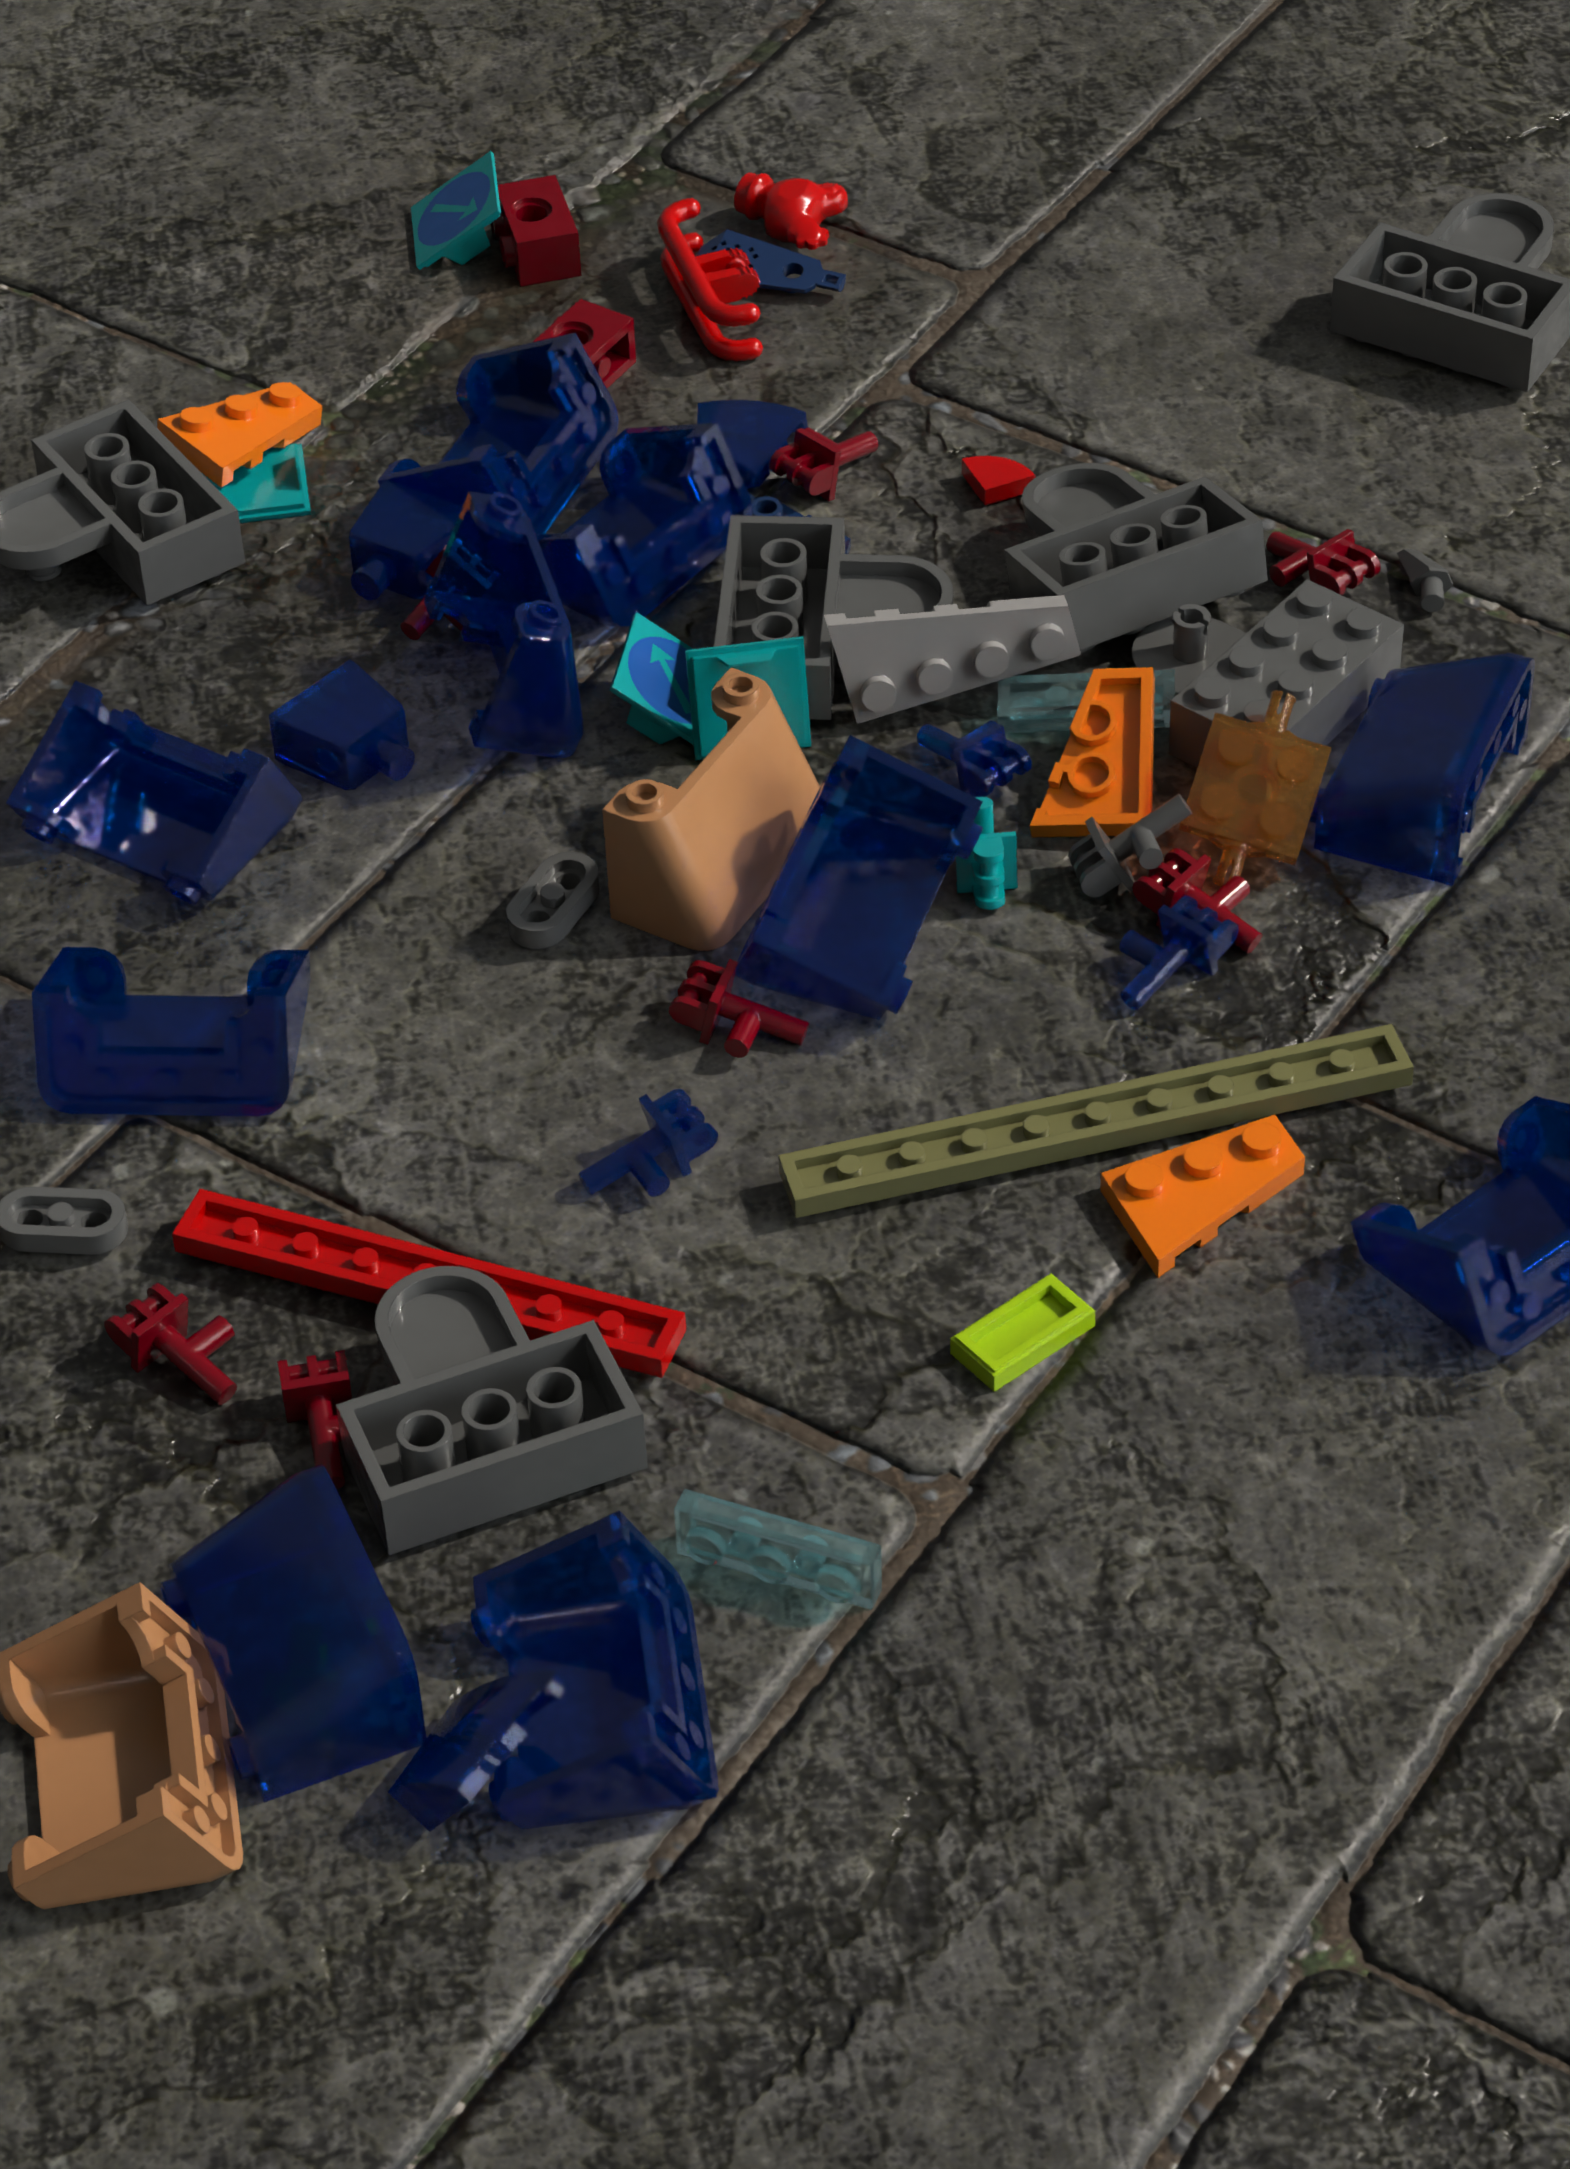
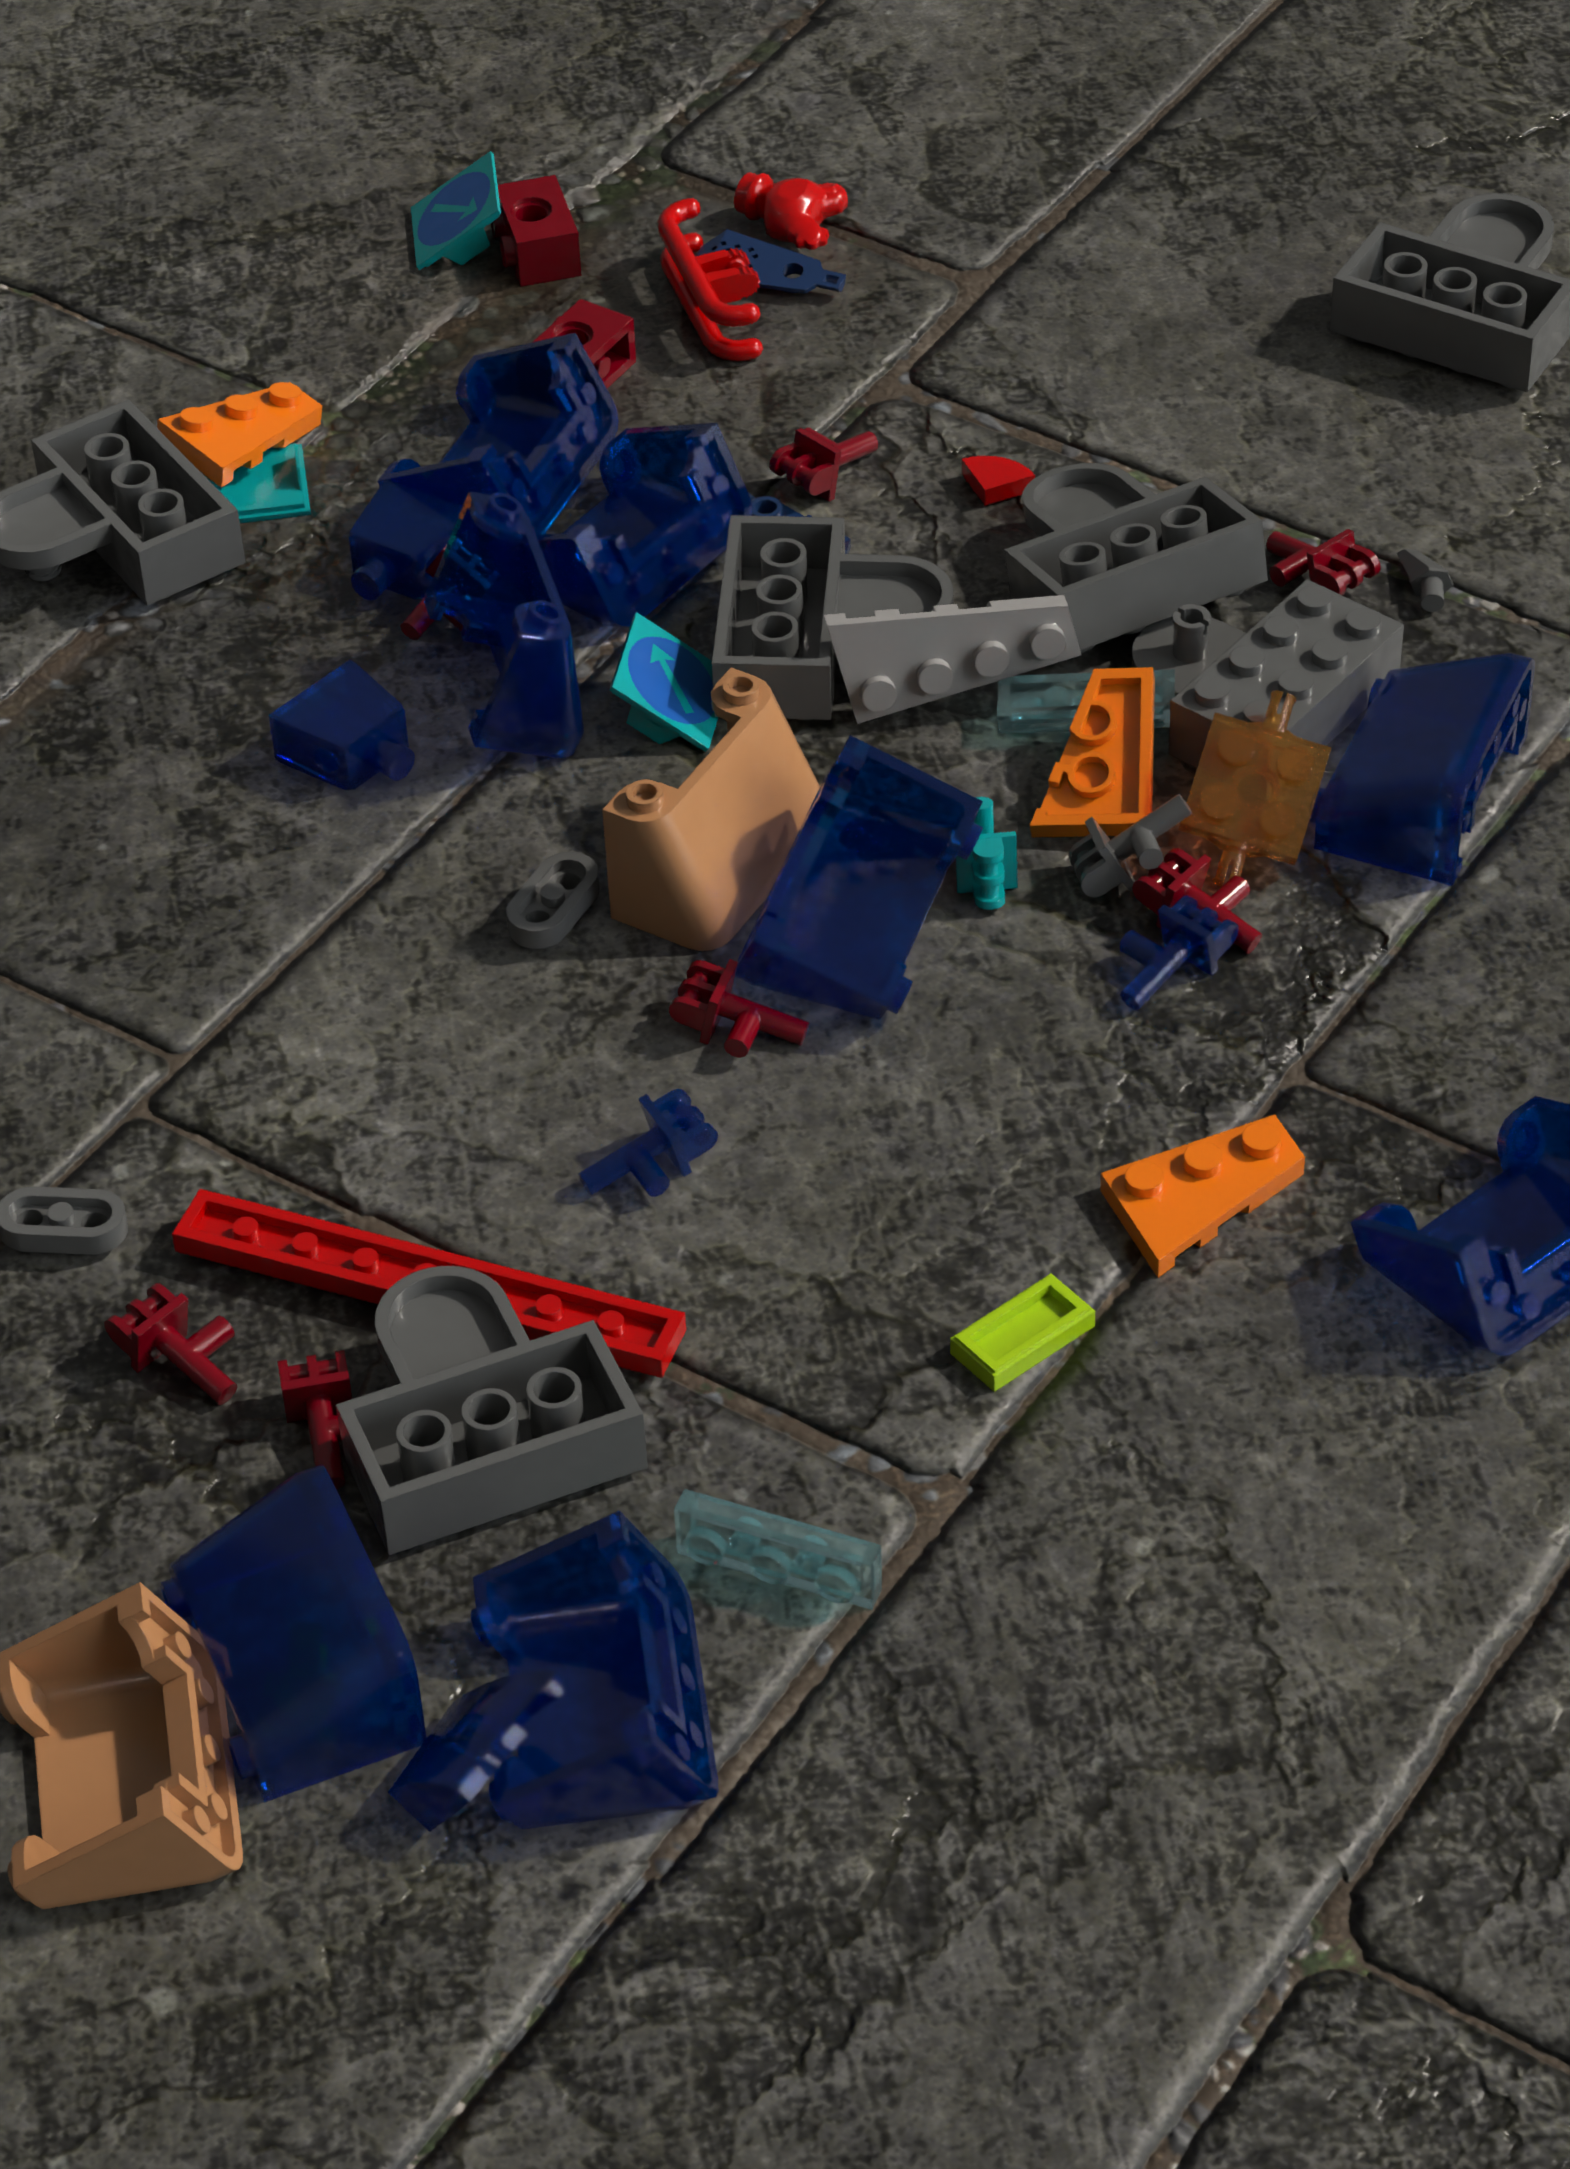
(150, 797): clear blue windscreen -> none
(167, 1052): clear blue windscreen -> none
(752, 432): clear blue slope -> none
(774, 661): teal piece -> none
(981, 757): clear blue arm -> none
(1094, 1120): olive plate -> none

